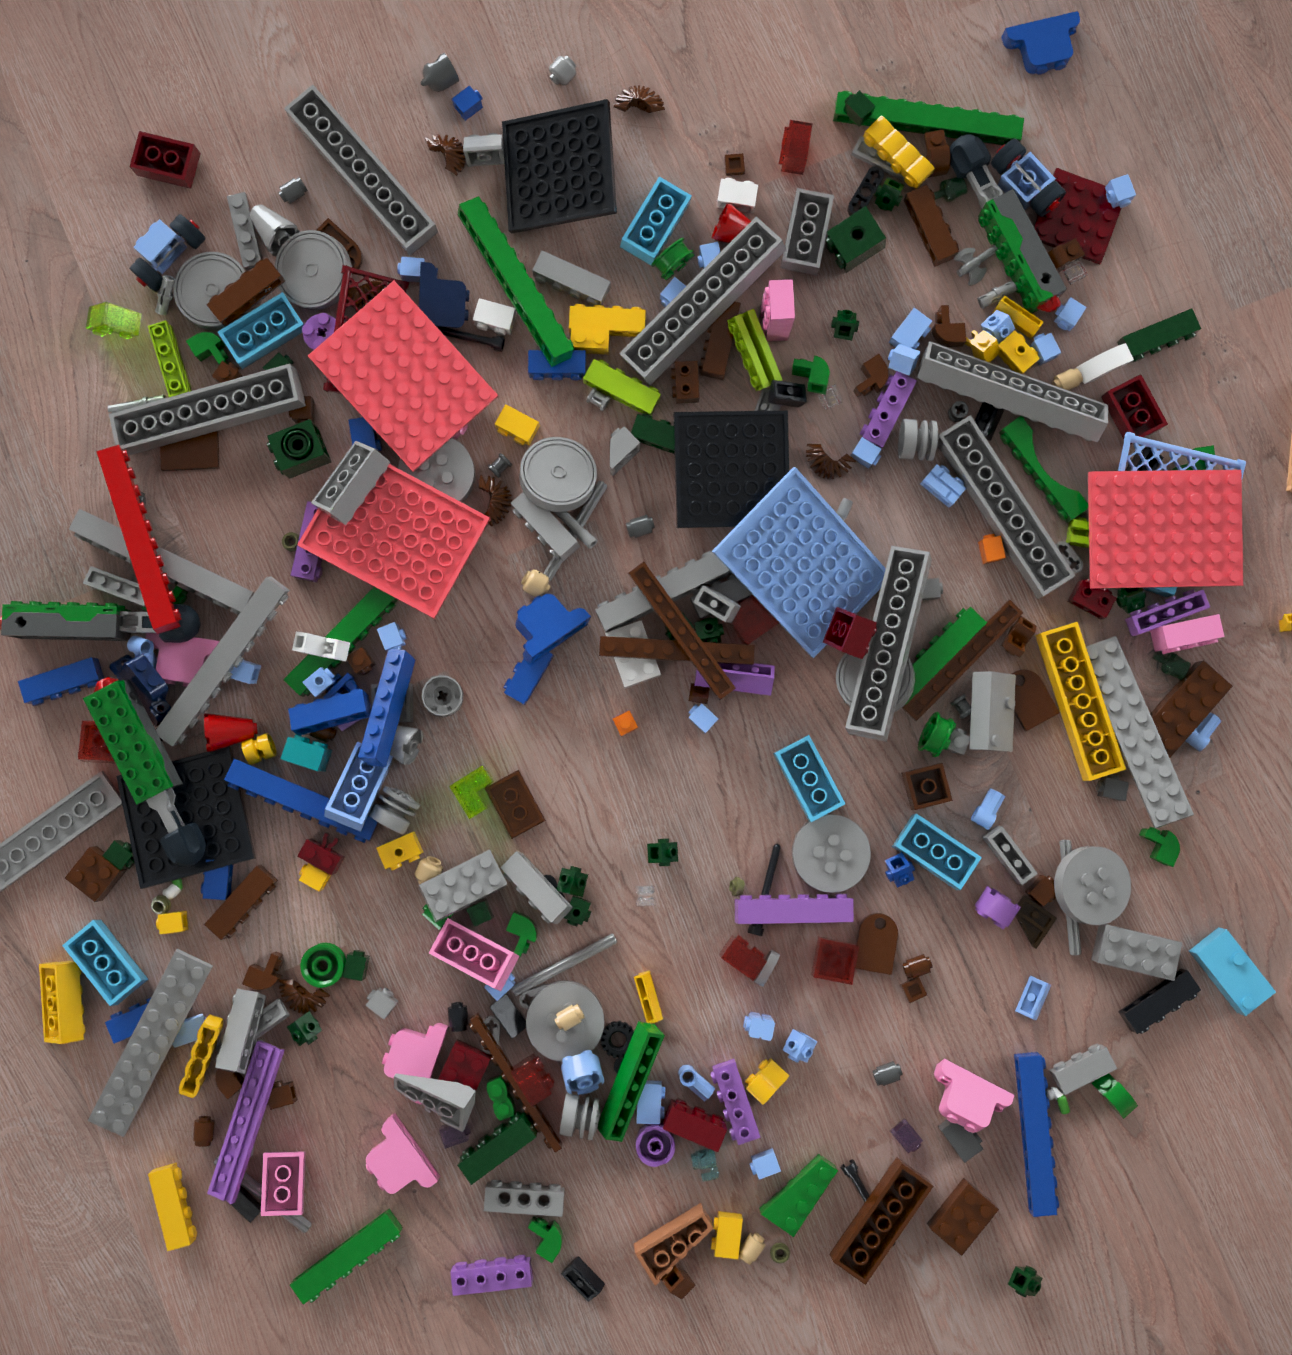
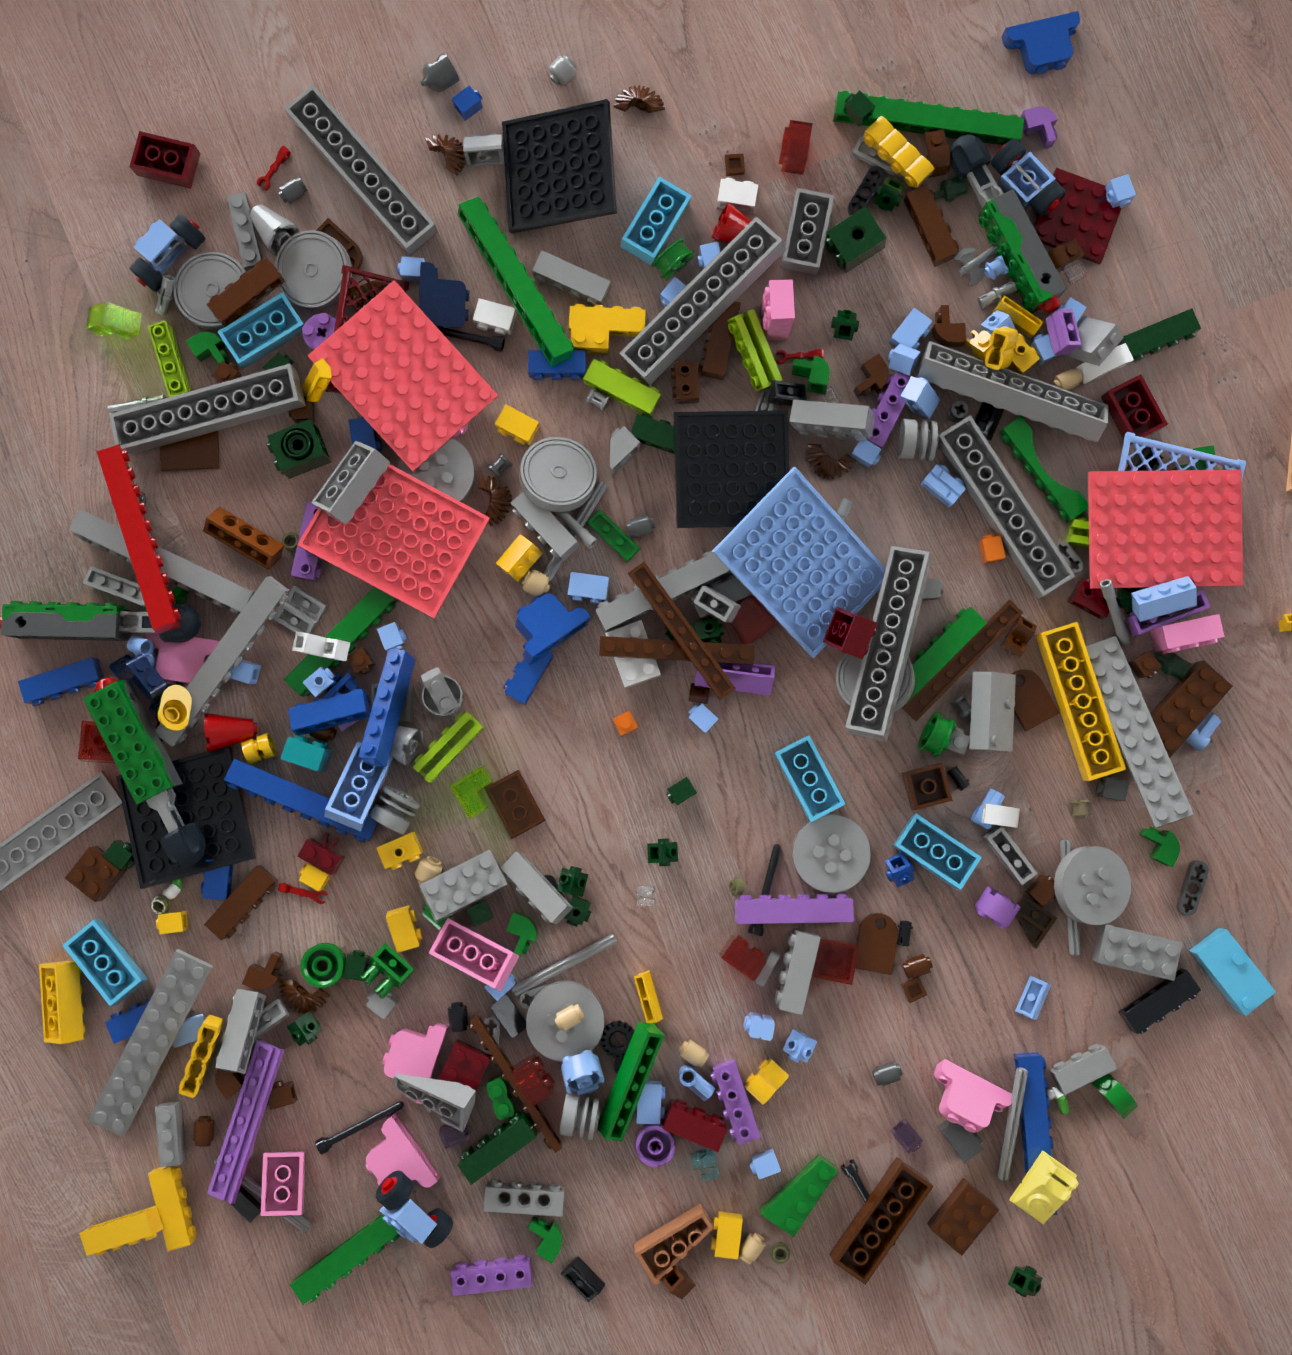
(121, 1230): none -> yellow brick
(170, 1133): none -> light grey brick
(175, 708): none -> yellow piece
(243, 538): none -> dark orange brick
(282, 156): none -> red piece
(286, 888): none -> red piece
(301, 611): none -> light grey slope
(317, 381): none -> yellow piece
(324, 1144): none -> black piece
(392, 966): none -> green brick
(404, 928): none -> yellow brick
(409, 1218): none -> brick
(439, 690): none -> light grey brick
(448, 747): none -> lime brick
(519, 558): none -> yellow brick
(588, 587): none -> light blue brick
(613, 535): none -> green tile
(681, 791): none -> dark green brick
(693, 1053): none -> tan brick
(797, 971): none -> light grey brick
(799, 355): none -> red piece
(832, 419): none -> light grey brick
(904, 933): none -> black pin
(920, 397): none -> light blue brick
(958, 778): none -> black pin
(995, 268): none -> light blue brick
(1000, 815): none -> white brick
(1001, 348): none -> yellow brick
(1012, 1124): none -> light grey axle
(1042, 121): none -> medium lavender brick
(1044, 1188): none -> light yellow piece
(1063, 332): none -> medium lavender brick
(1080, 808): none -> dark tan brick
(1097, 340): none -> light grey brick
(1110, 597): none -> light grey piece
(1145, 665): none -> reddish brown brick
(1164, 598): none -> light blue brick
(1184, 890): none -> dark grey beam

